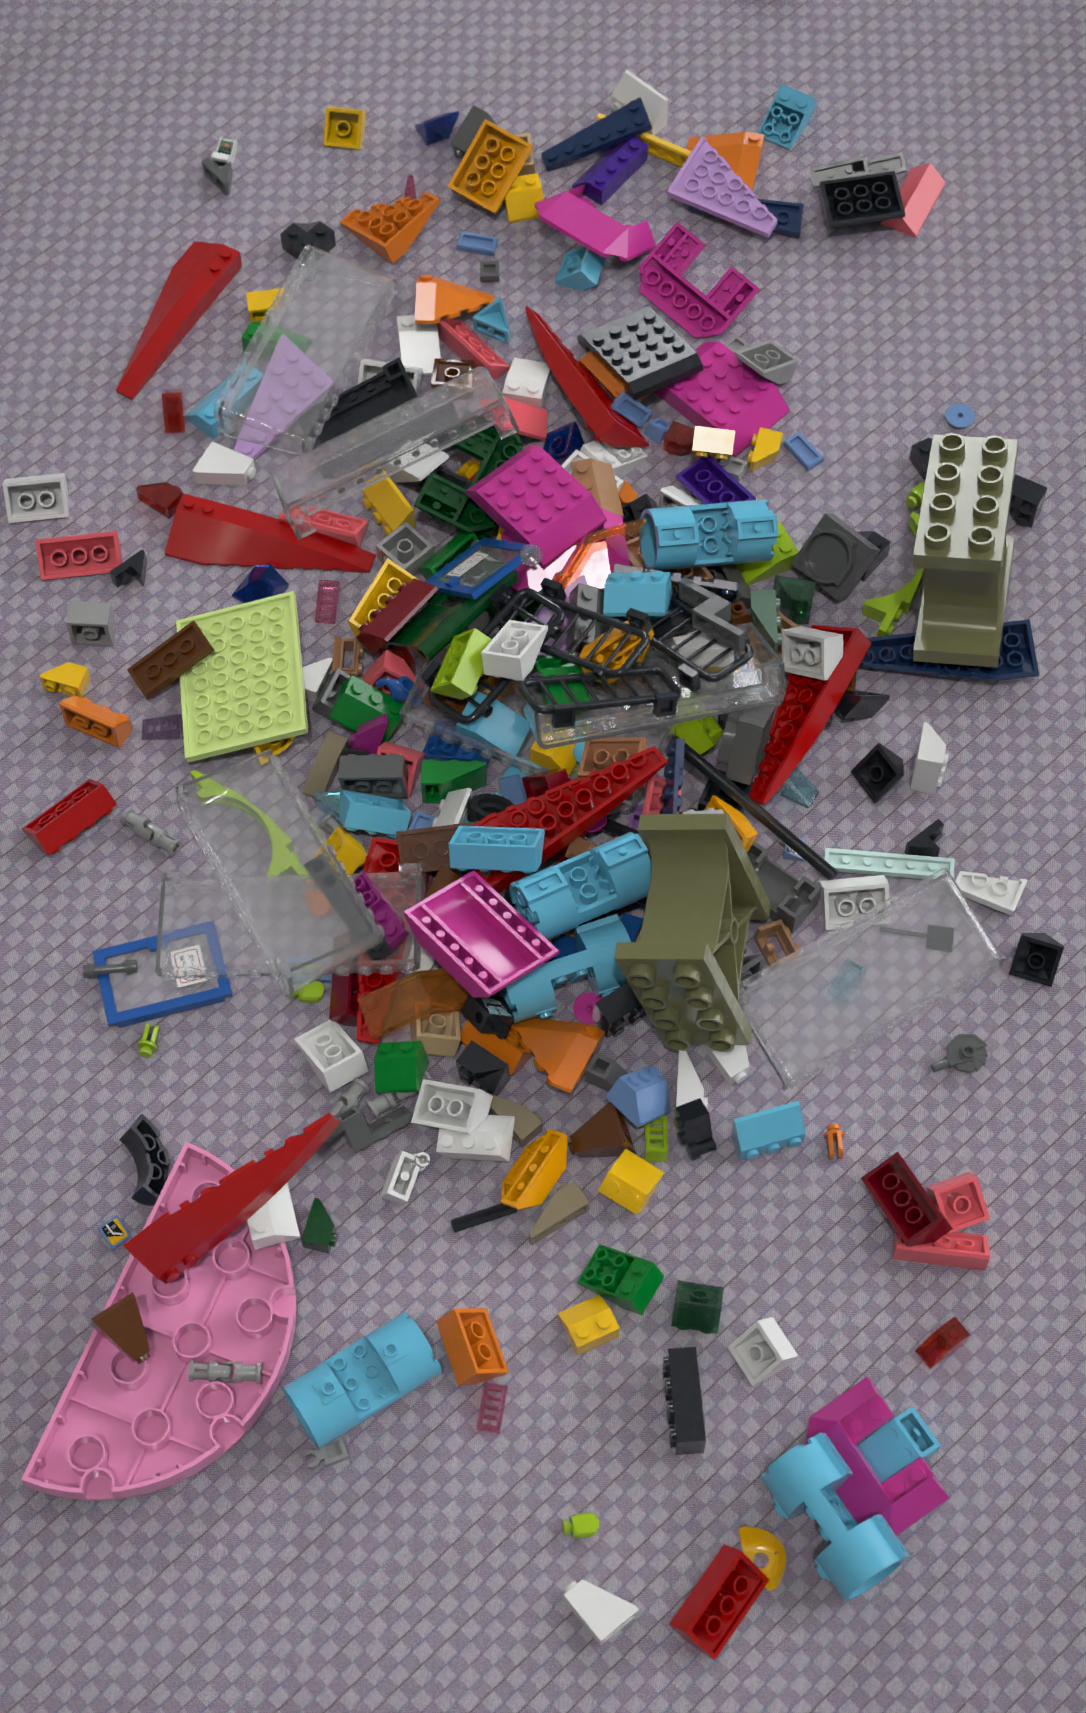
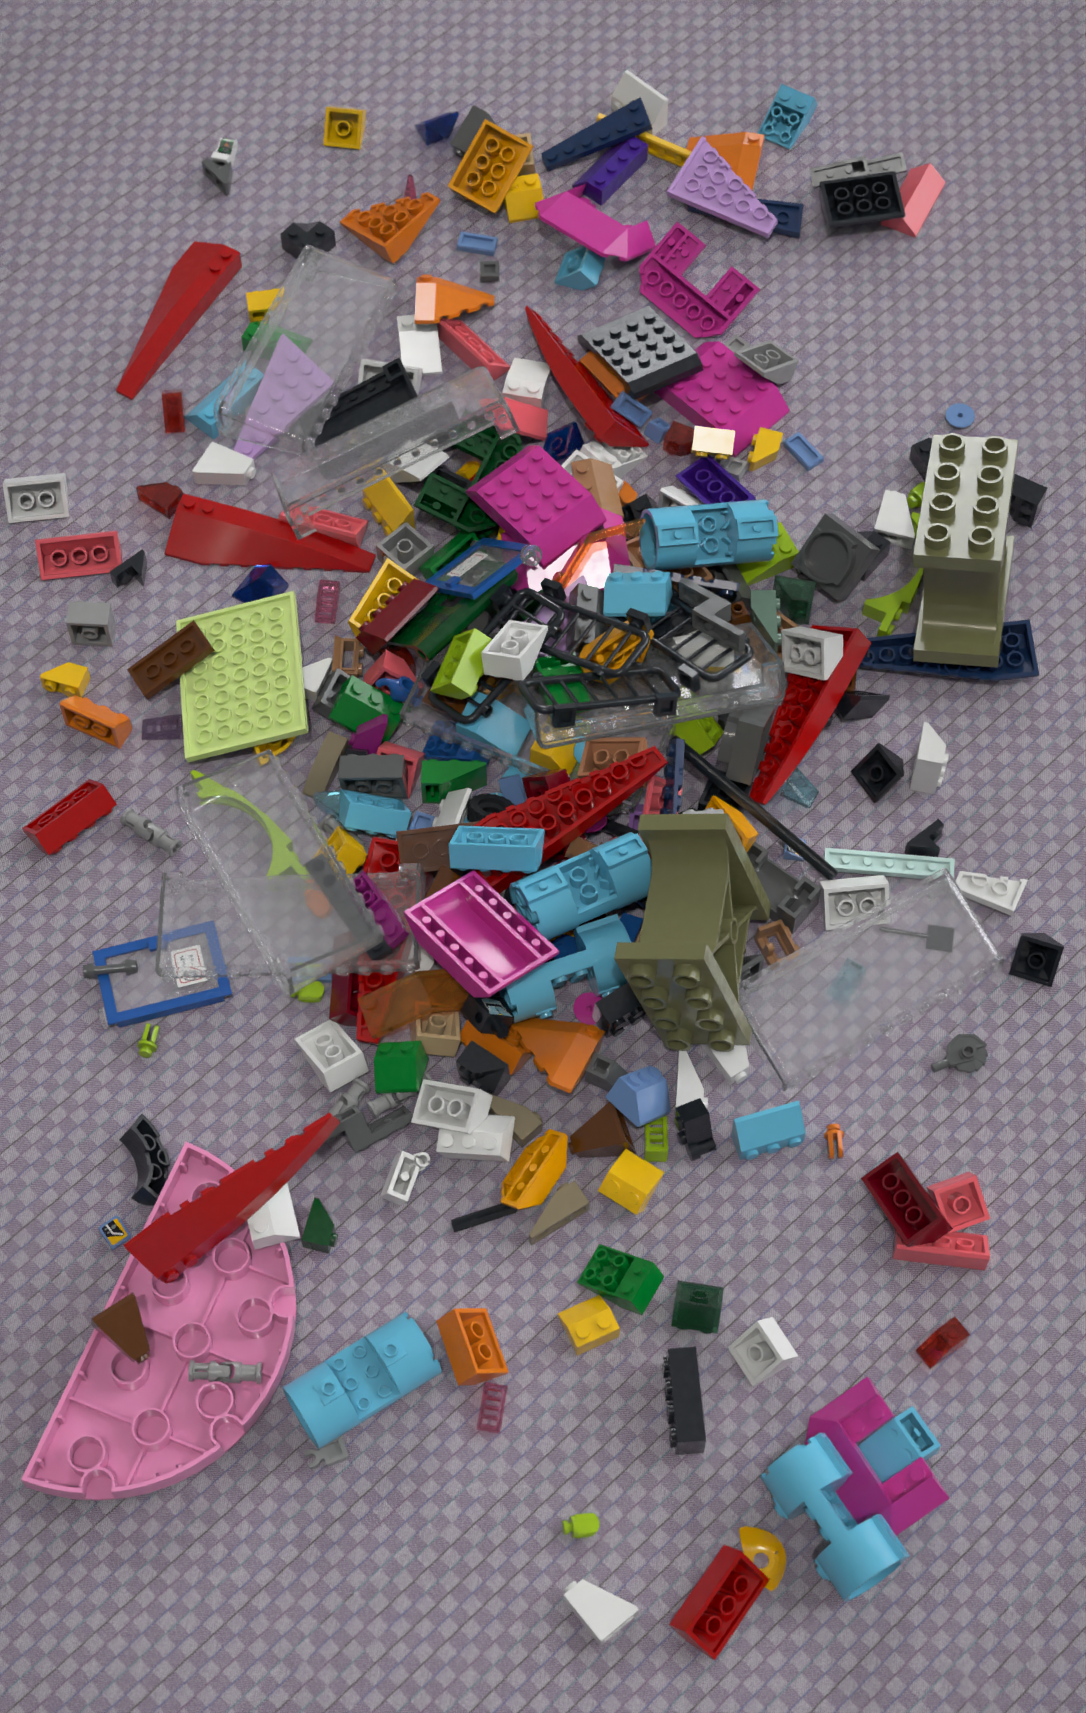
(448, 369): reddish brown slope -> none
(493, 322): medium azure slope -> none
(895, 520): none -> white slope

